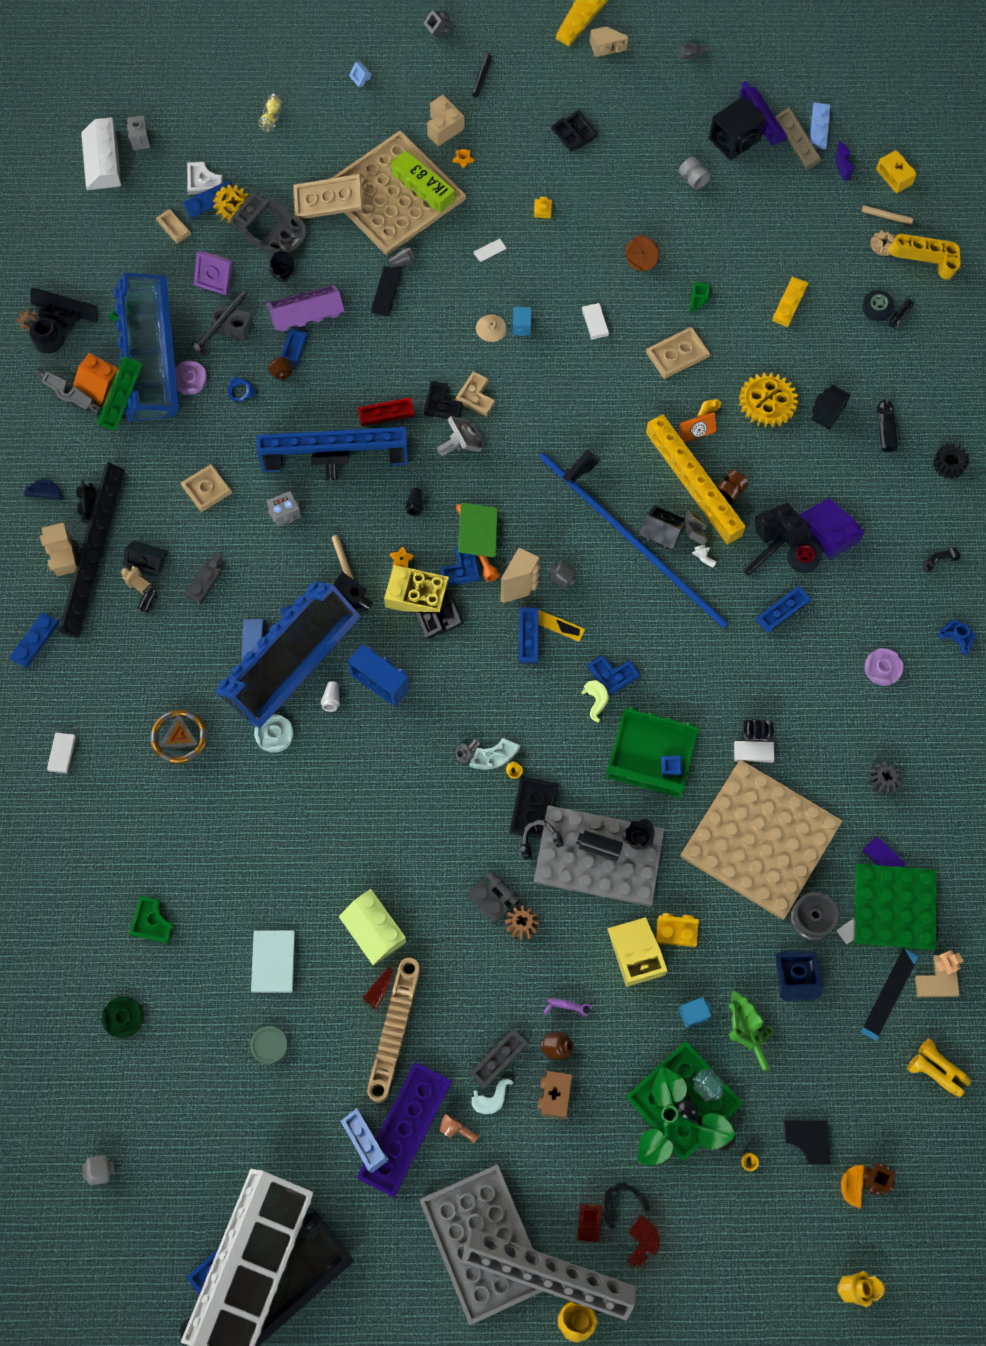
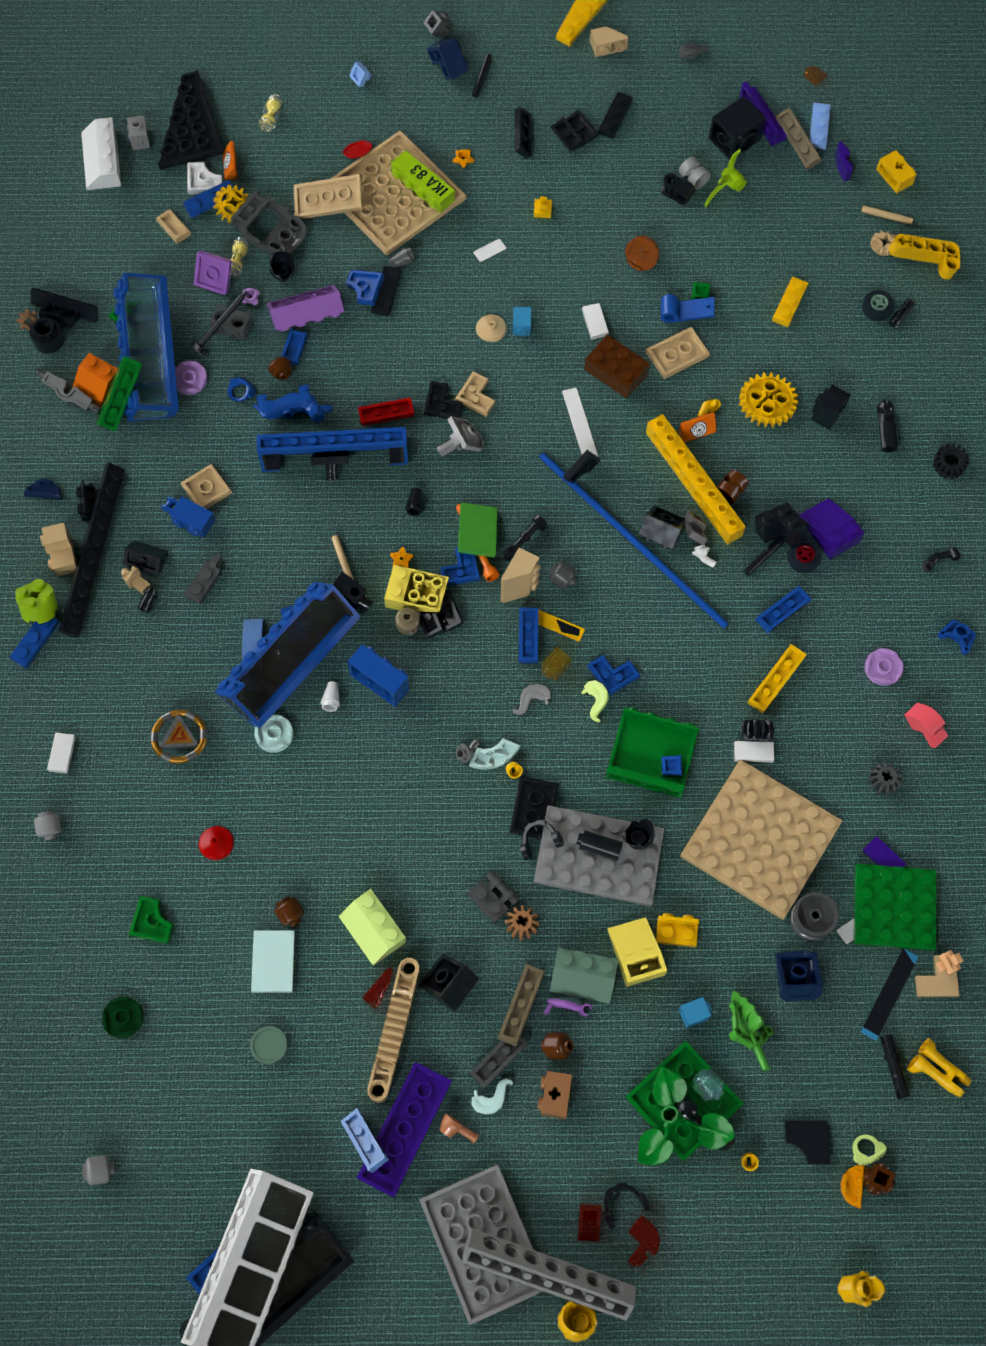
(36, 602): none -> lime brick
(47, 825): none -> light grey head
(189, 516): none -> blue brick
(191, 127): none -> black wing
(216, 842): none -> red piece
(230, 162): none -> orange slope
(239, 250): none -> clear piece
(251, 293): none -> lavender plate
(283, 509): light grey head -> none
(289, 911): none -> reddish brown head
(292, 404): none -> blue animal
(357, 149): none -> red piece
(366, 284): none -> blue tile
(407, 621): none -> dark tan head
(445, 121): tan brick -> none
(449, 57): none -> dark blue brick
(449, 982): none -> black slope
(521, 1005): none -> dark tan tile
(522, 132): none -> black plate
(531, 692): none -> light grey piece
(537, 523): none -> black piece
(555, 664): none -> clear yellow brick
(579, 421): none -> white sticker
(584, 975): none -> sand green slope
(615, 115): none -> black plate
(616, 366): none -> reddish brown brick
(677, 311): none -> blue door
(678, 190): none -> black piece
(730, 177): none -> lime plant
(776, 678): none -> yellow plate
(814, 75): none -> clear orange slope
(880, 1150): none -> yellowish green piece
(894, 1065): none -> black pin
(927, 721): none -> coral brick

